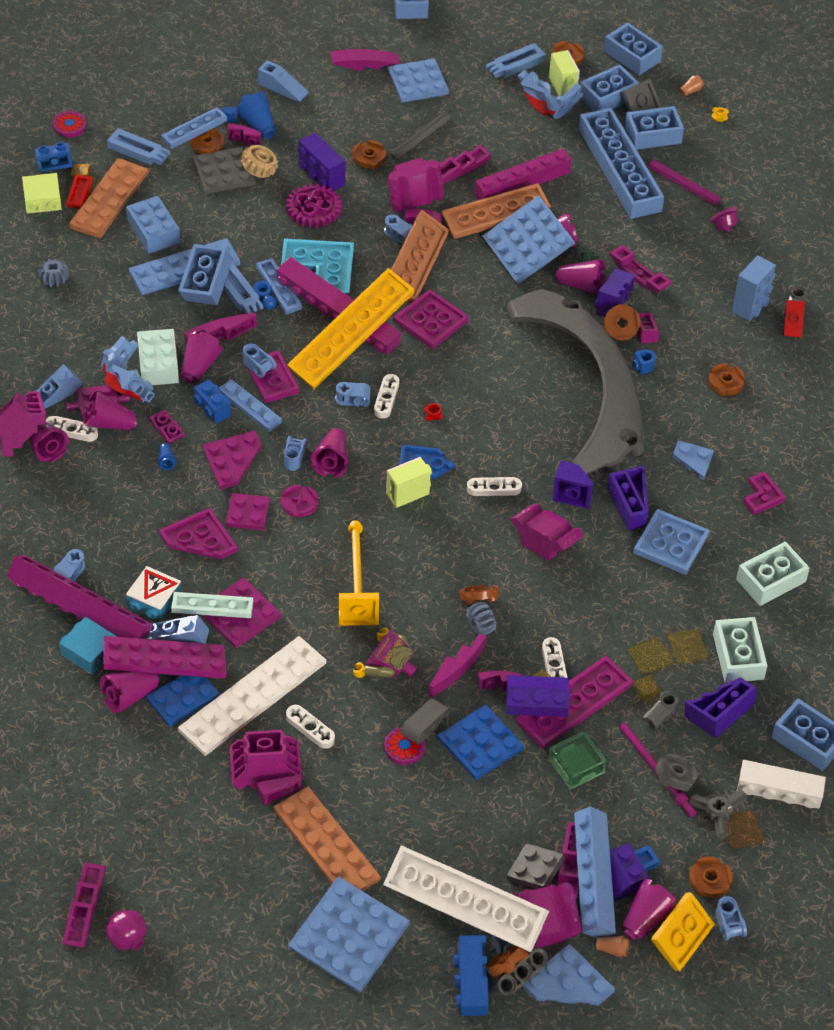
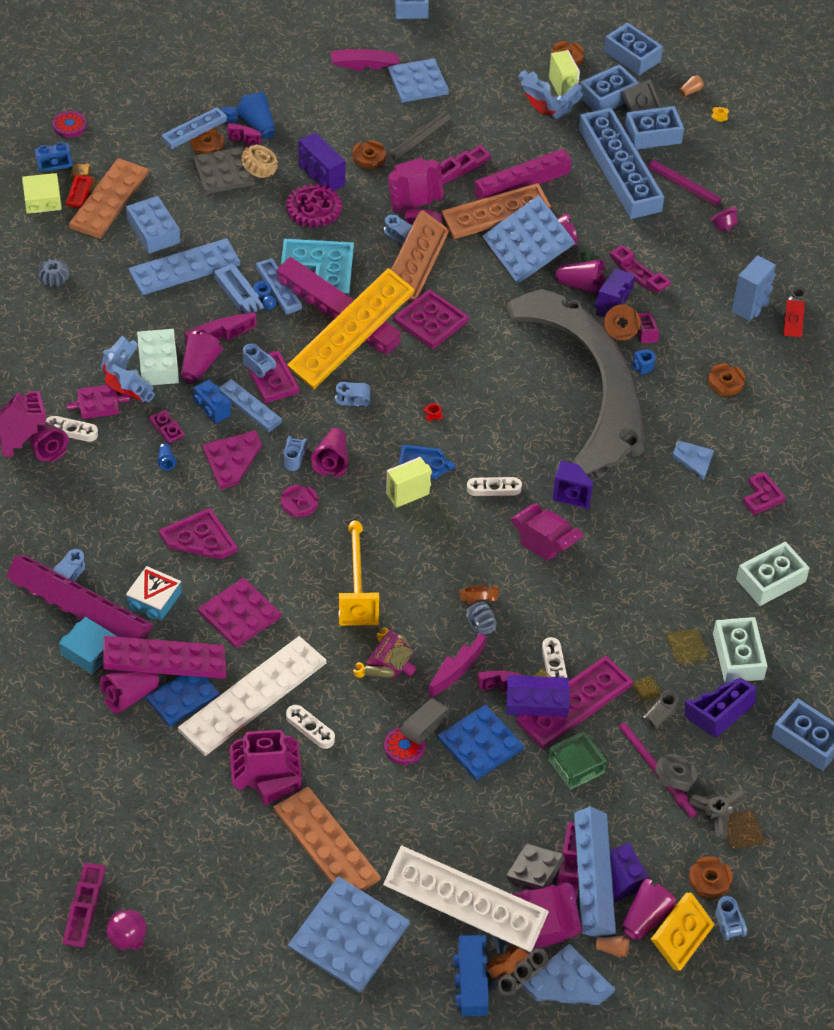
(59, 386): medium blue slope -> none
(108, 414): magenta cone -> none
(135, 147): medium blue hinge -> none
(185, 629): medium blue slope -> none
(205, 274): medium blue brick -> none
(212, 605): light aqua plate -> none
(247, 511): magenta plate -> none
(280, 81): medium blue slope -> none
(385, 390): white beam -> none
(517, 60): medium blue hinge -> none
(630, 496): dark purple wedge -> none
(647, 858): blue plate -> none
(650, 655): clear yellow piece -> none
(671, 541): medium blue plate -> none
(781, 784): white brick -> none

